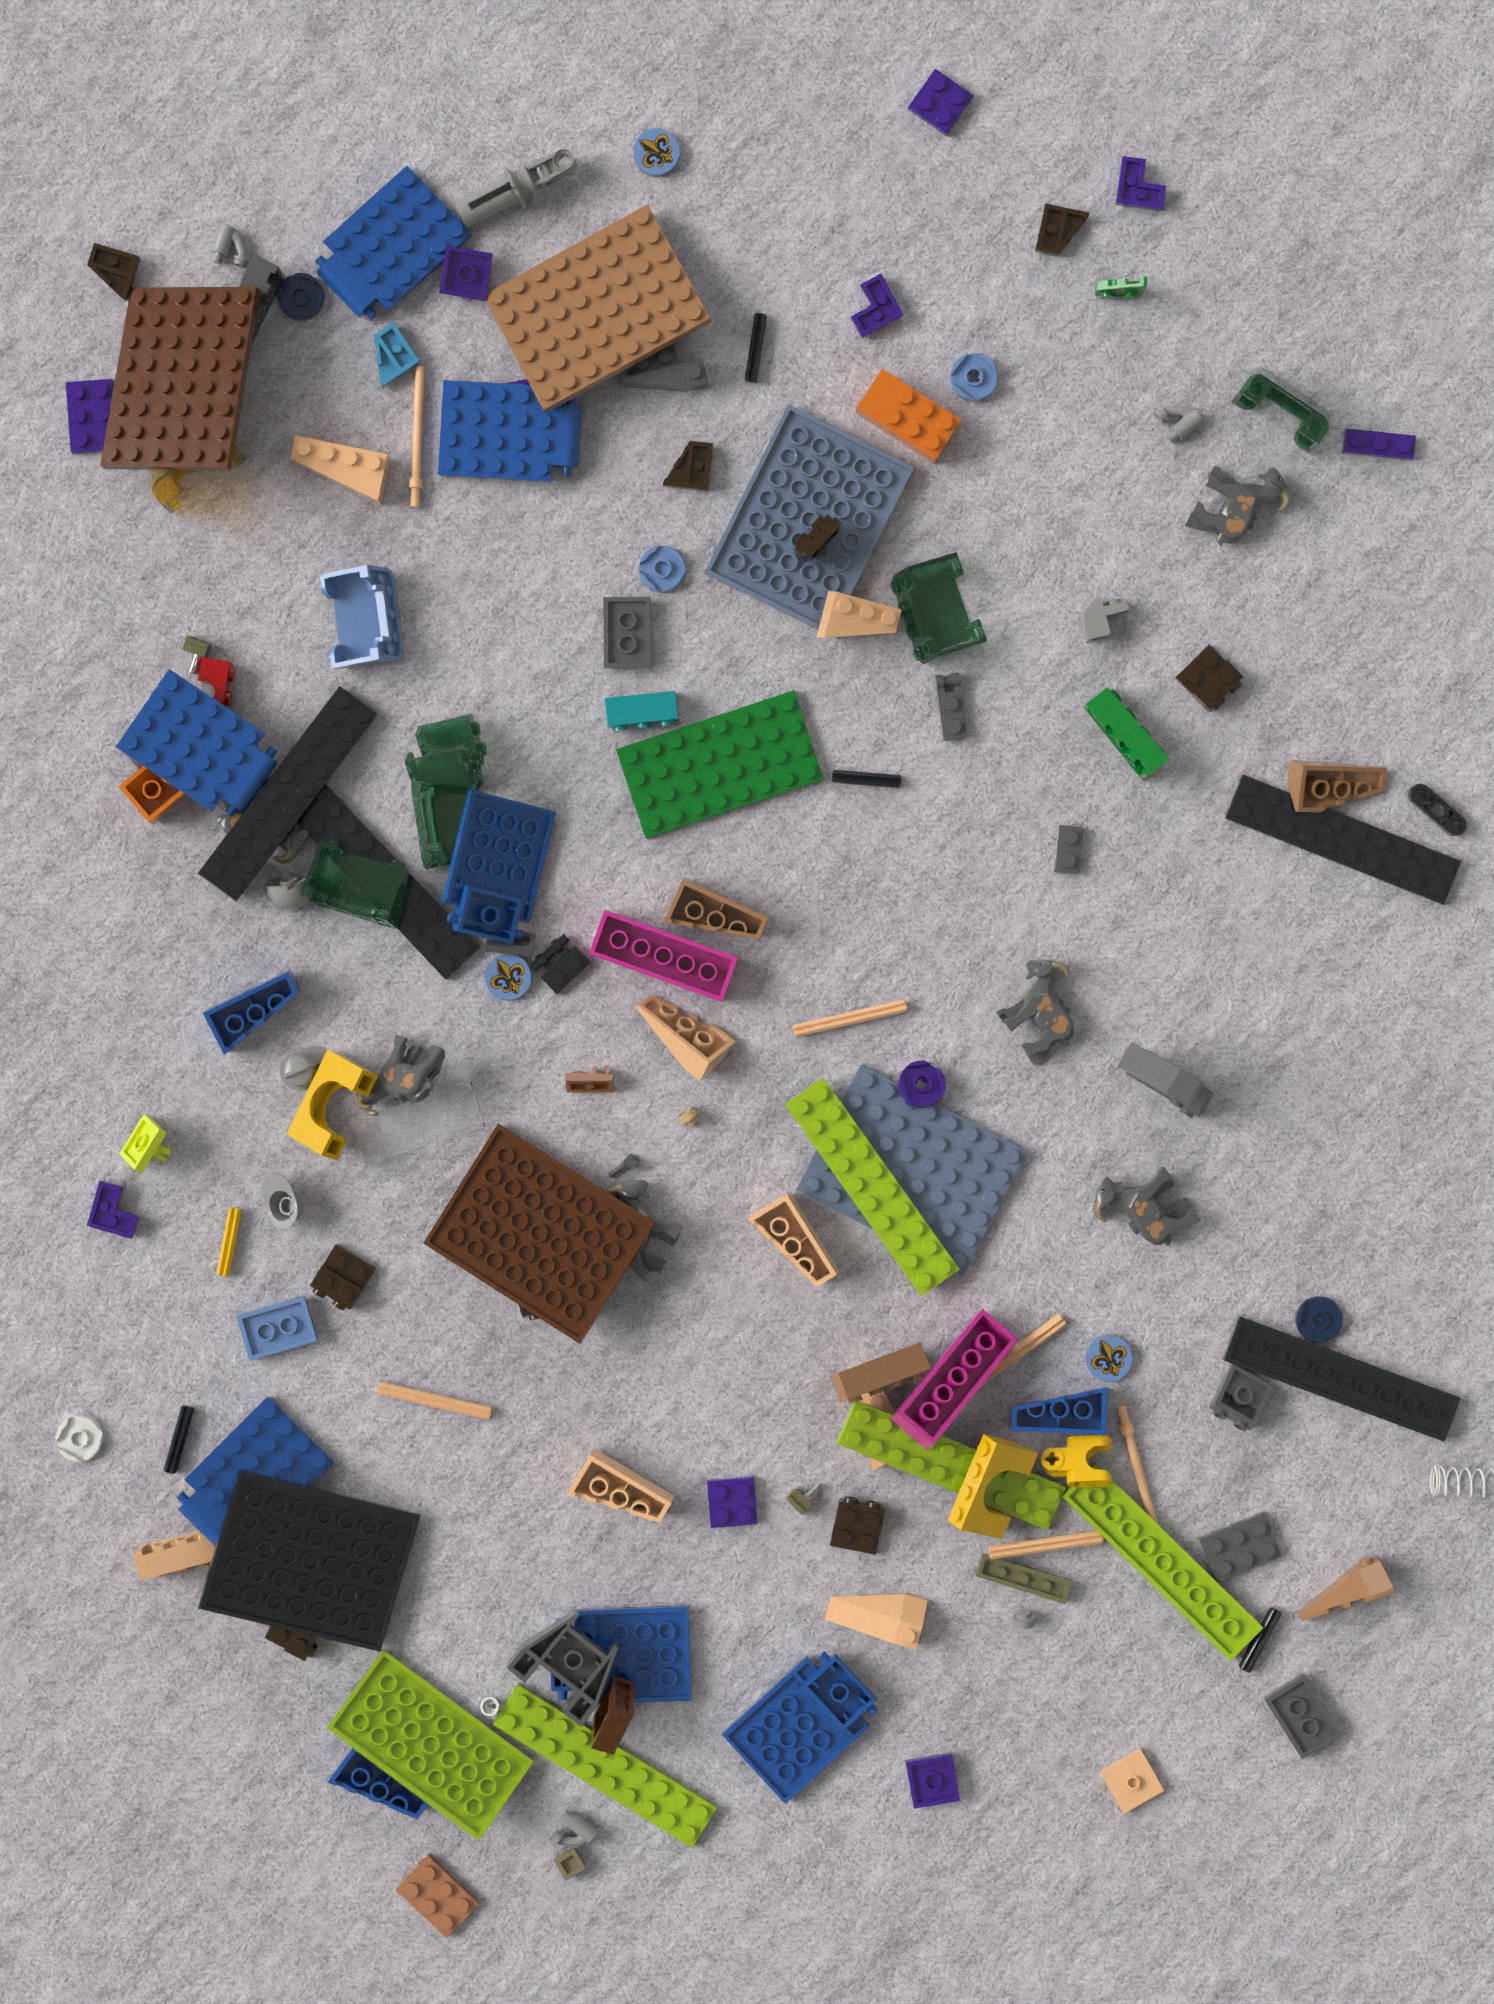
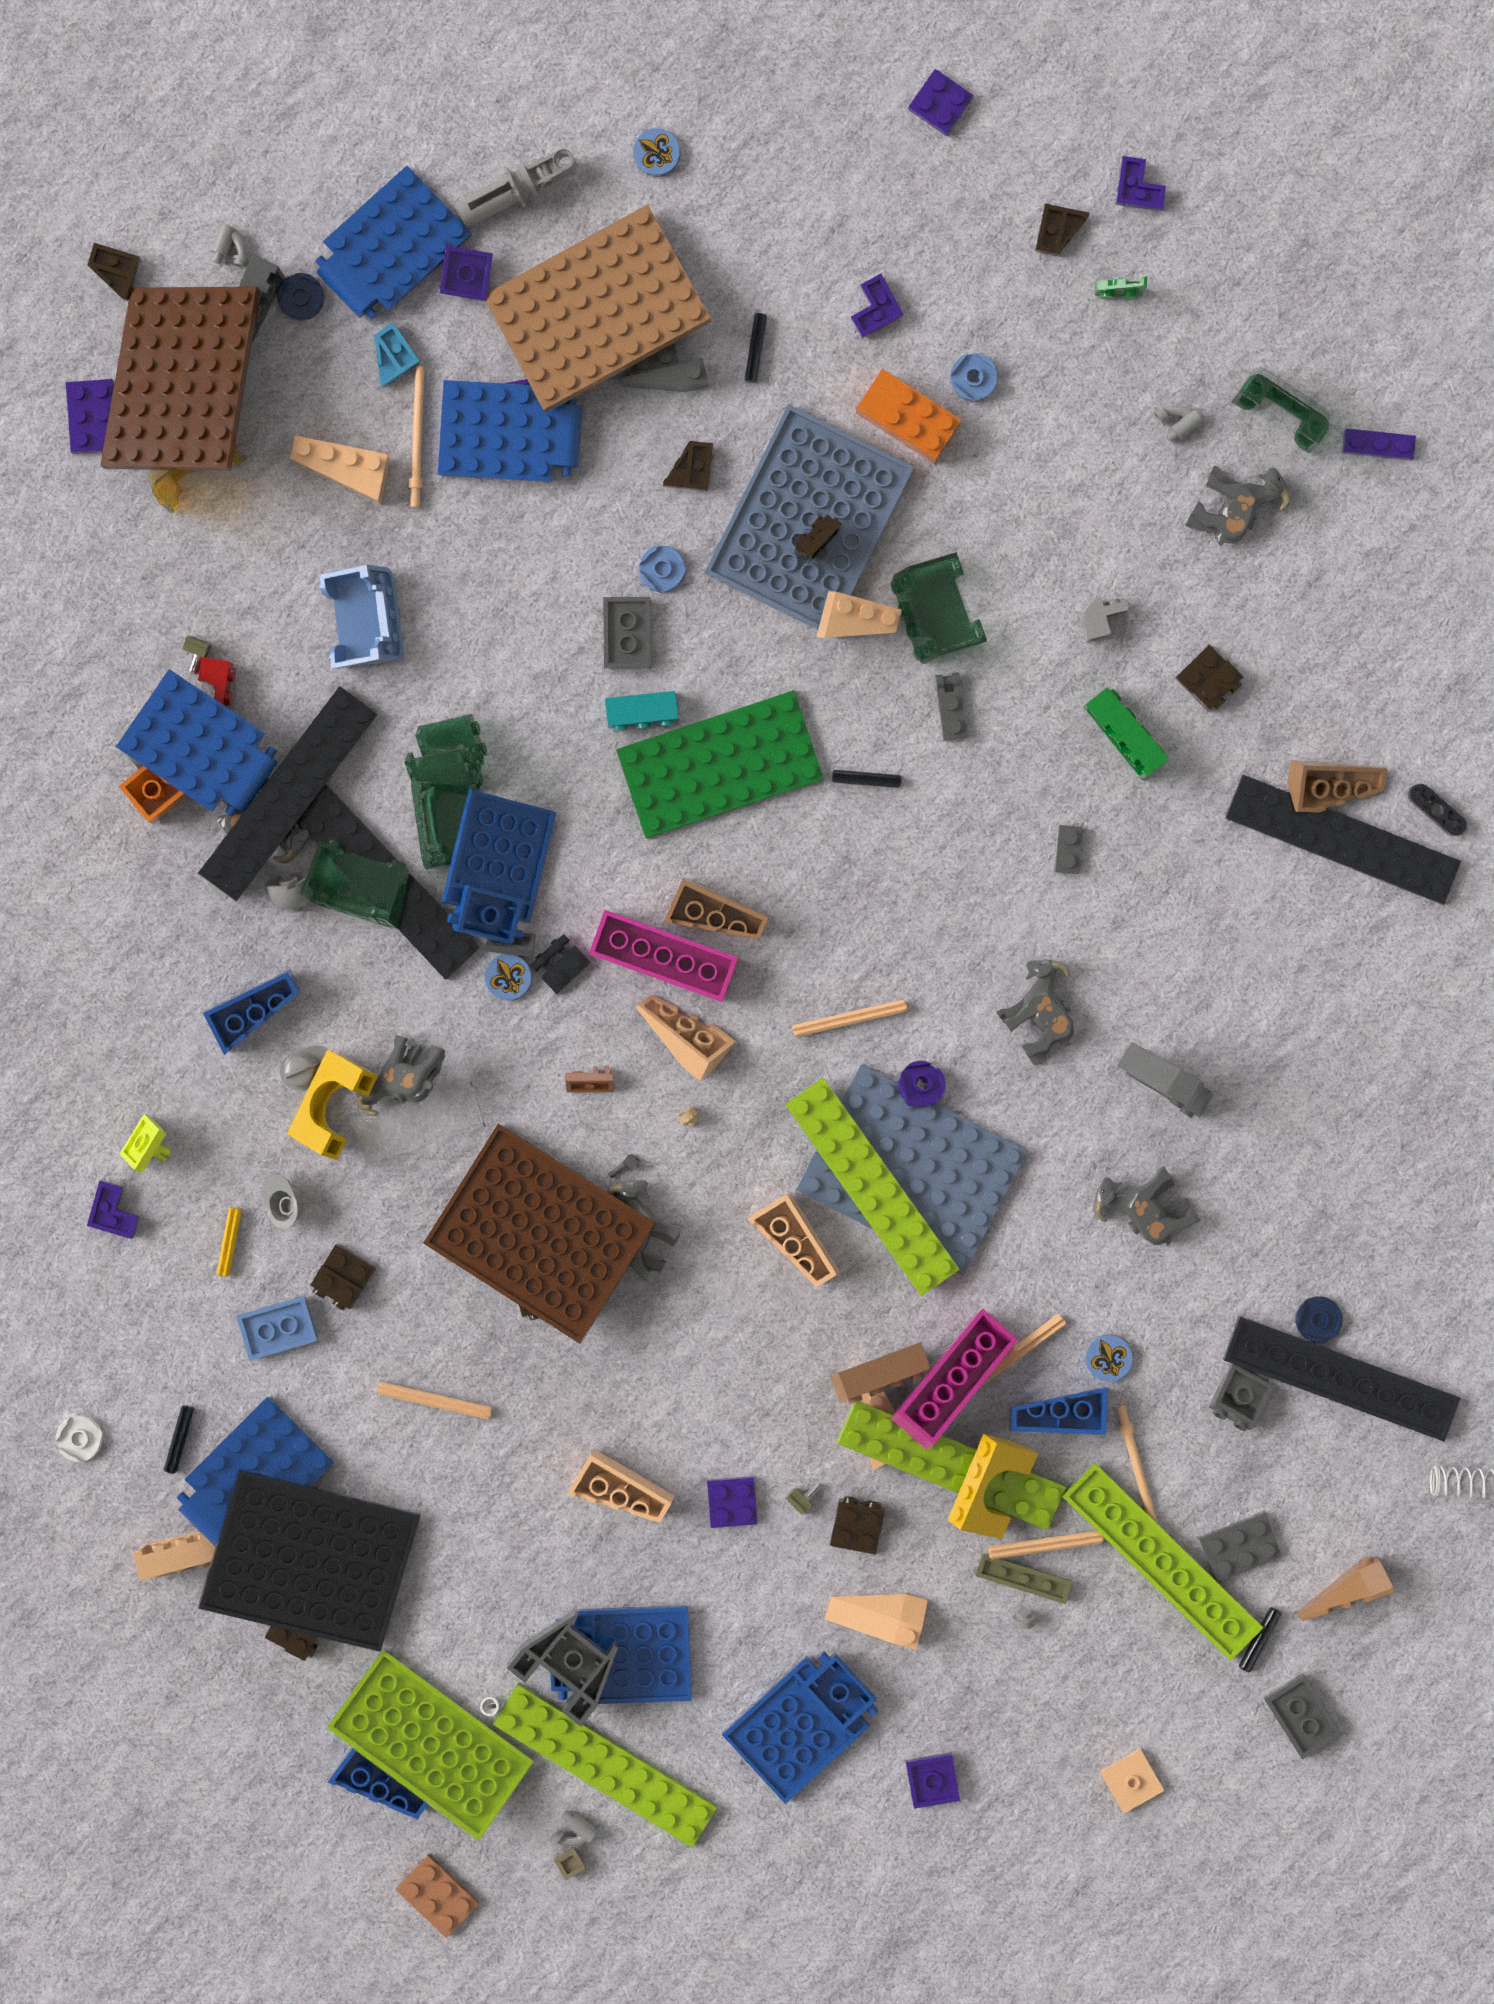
(613, 1715): reddish brown window -> none
(1074, 1461): yellow piece -> none

